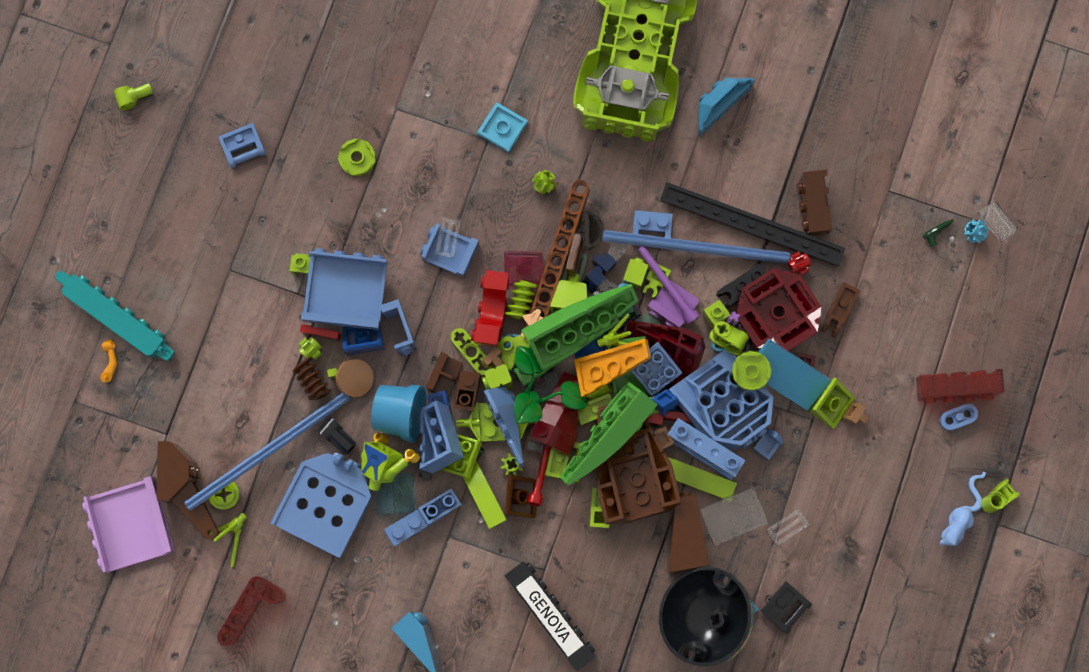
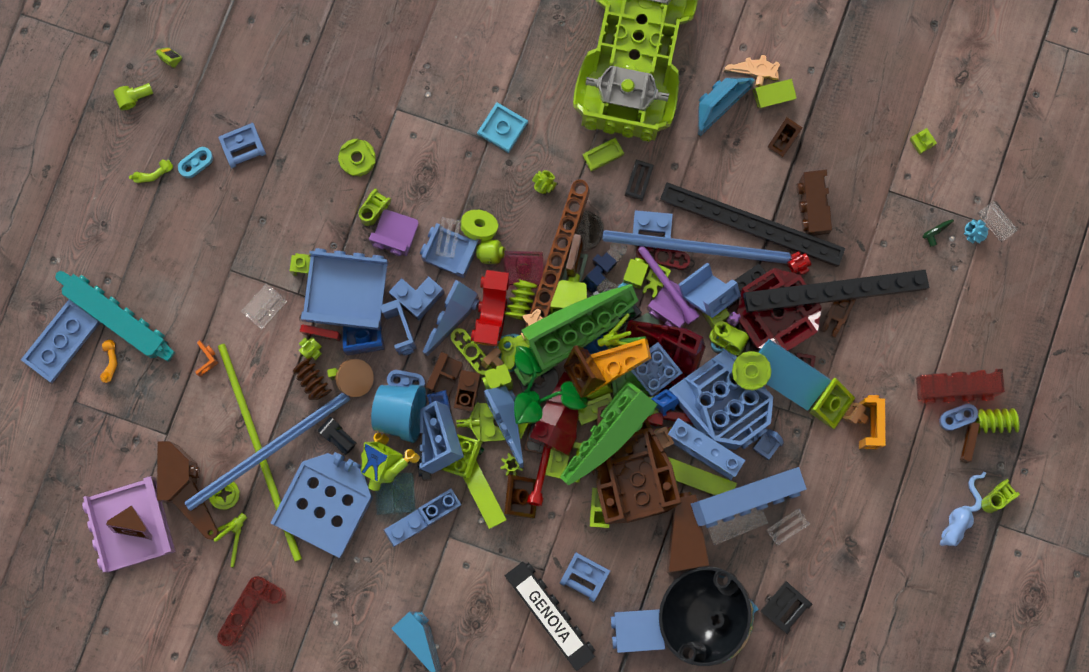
(60, 341): none -> medium blue plate
(129, 523): none -> reddish brown slope
(165, 166): none -> lime piece
(169, 56): none -> lime slope
(194, 160): none -> medium azure plate
(210, 354): none -> orange bracket
(256, 443): none -> lime piece
(263, 306): none -> clear hinge
(374, 204): none -> lime piece
(394, 233): none -> medium lavender bracket
(407, 378): none -> medium blue plate
(417, 301): none -> medium blue brick
(458, 306): none -> medium blue wedge
(480, 217): none -> lime tile
(490, 252): none -> lime head
(583, 371): none -> reddish brown slope
(587, 570): none -> medium blue plate
(603, 154): none -> lime tile
(634, 195): none -> black tile
(637, 631): none -> medium blue brick
(675, 265): none -> dark red beam
(708, 292): none -> medium blue panel
(749, 496): none -> medium blue brick
(759, 69): none -> light nougat piece
(774, 93): none -> lime hinge
(785, 137): none -> reddish brown slope
(835, 291): none -> black plate
(877, 423): none -> light orange panel
(923, 141): none -> lime tile
(969, 442): none -> reddish brown tile
(998, 419): none -> lime piece

